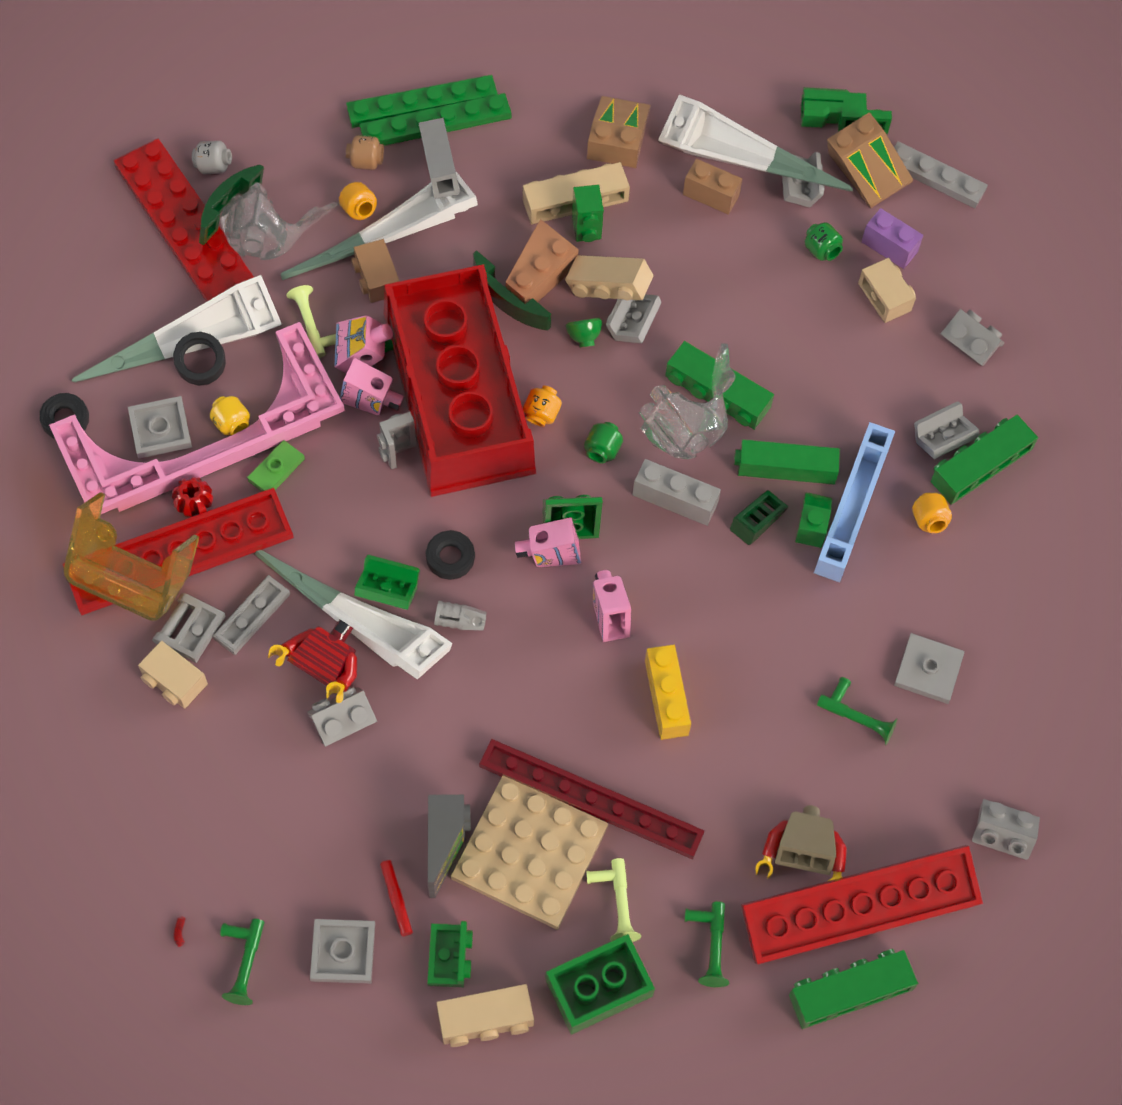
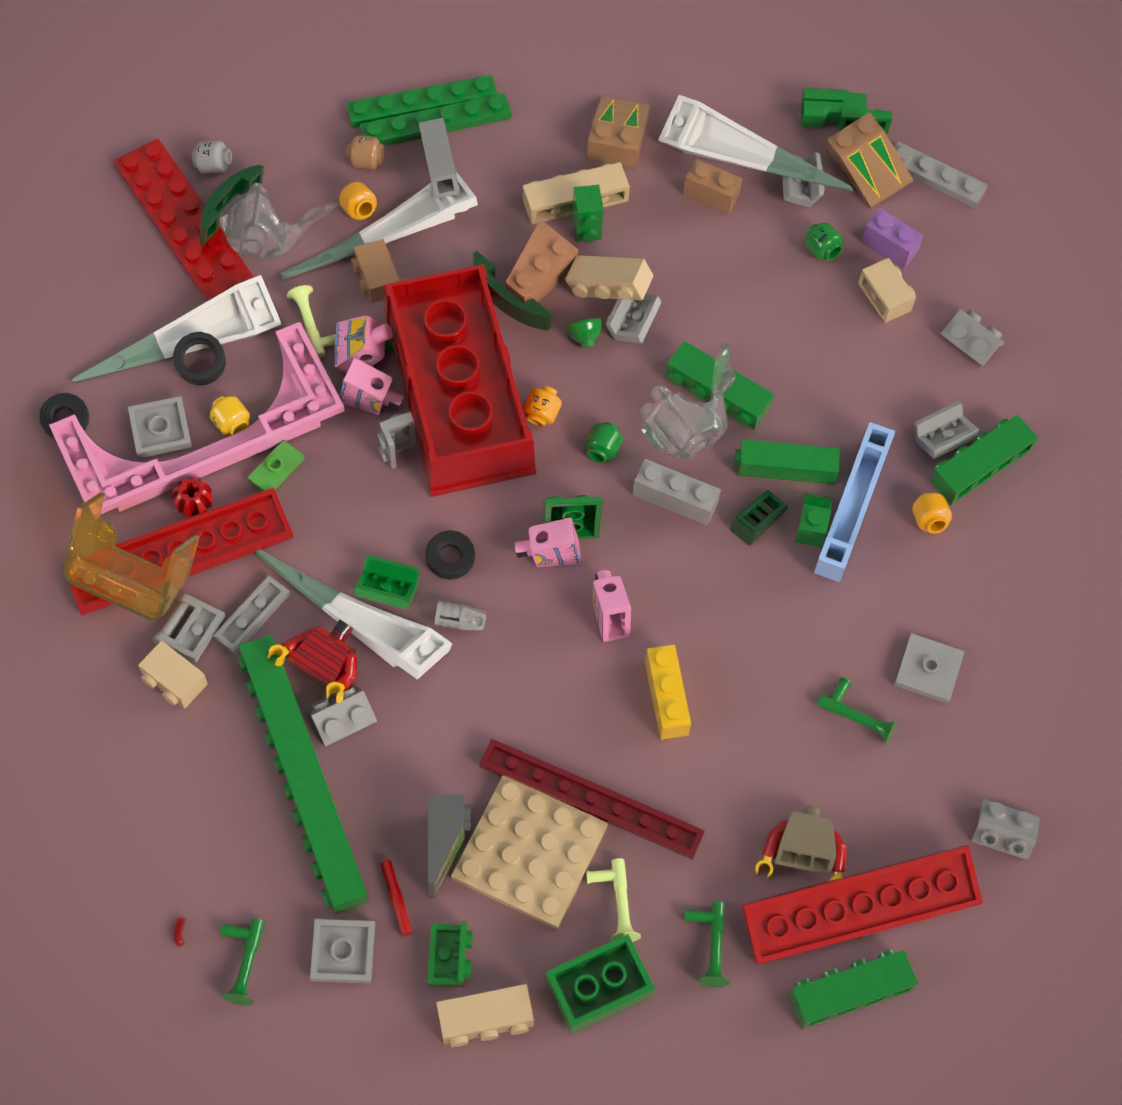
(304, 777): none -> green brick

